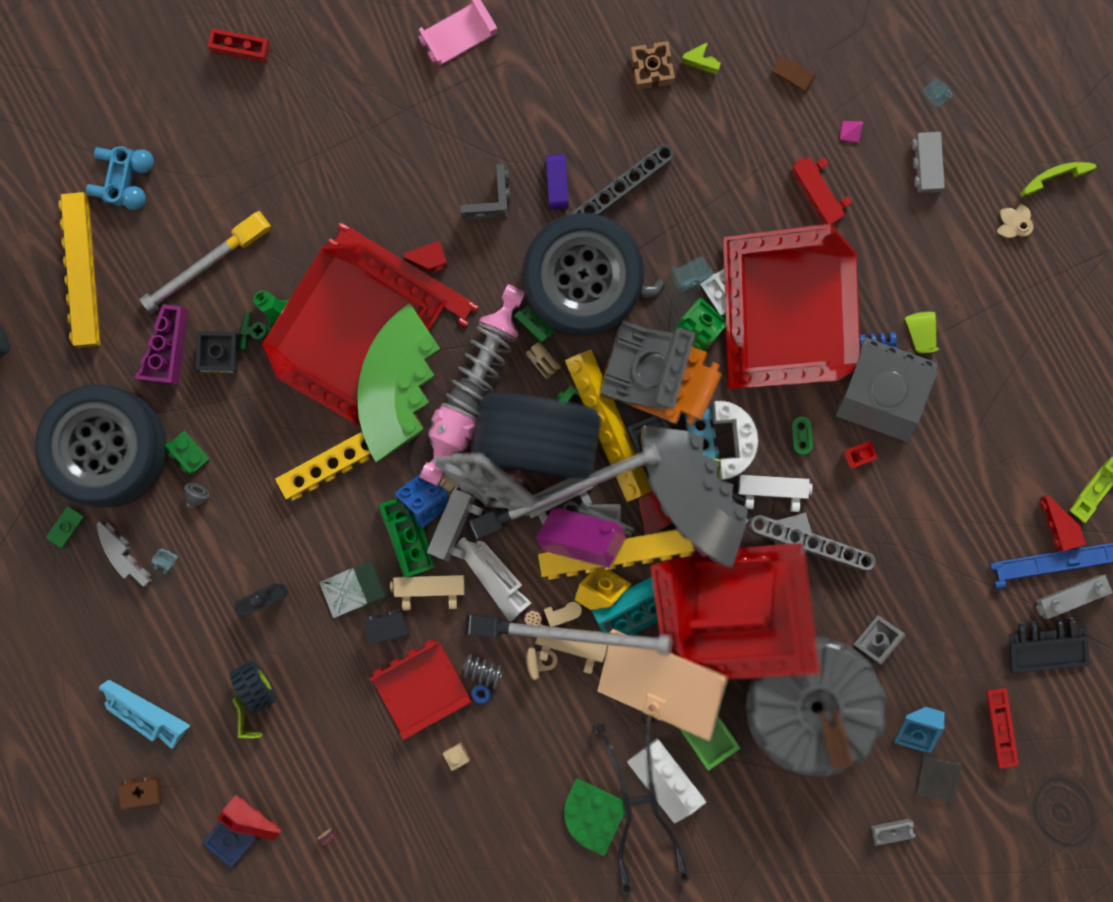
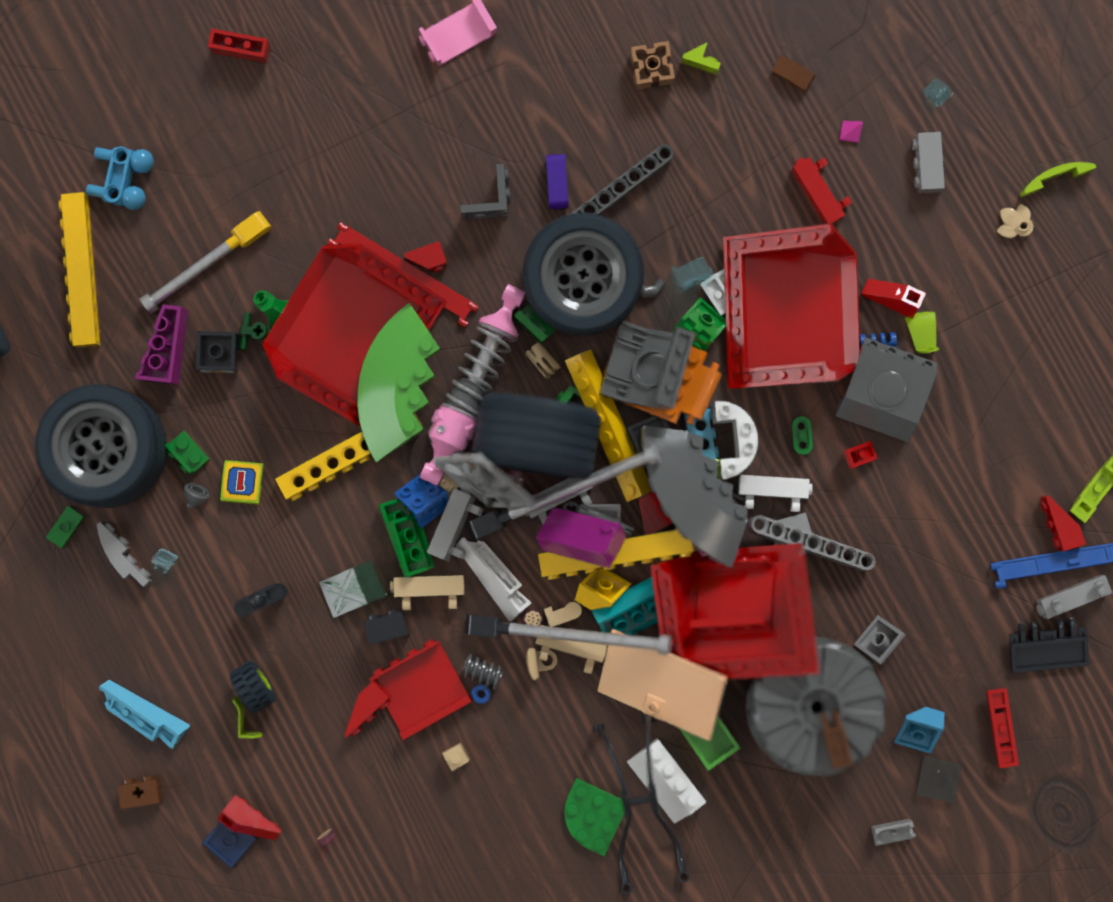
(241, 482): none -> slope
(368, 701): none -> red slope
(894, 296): none -> red slope

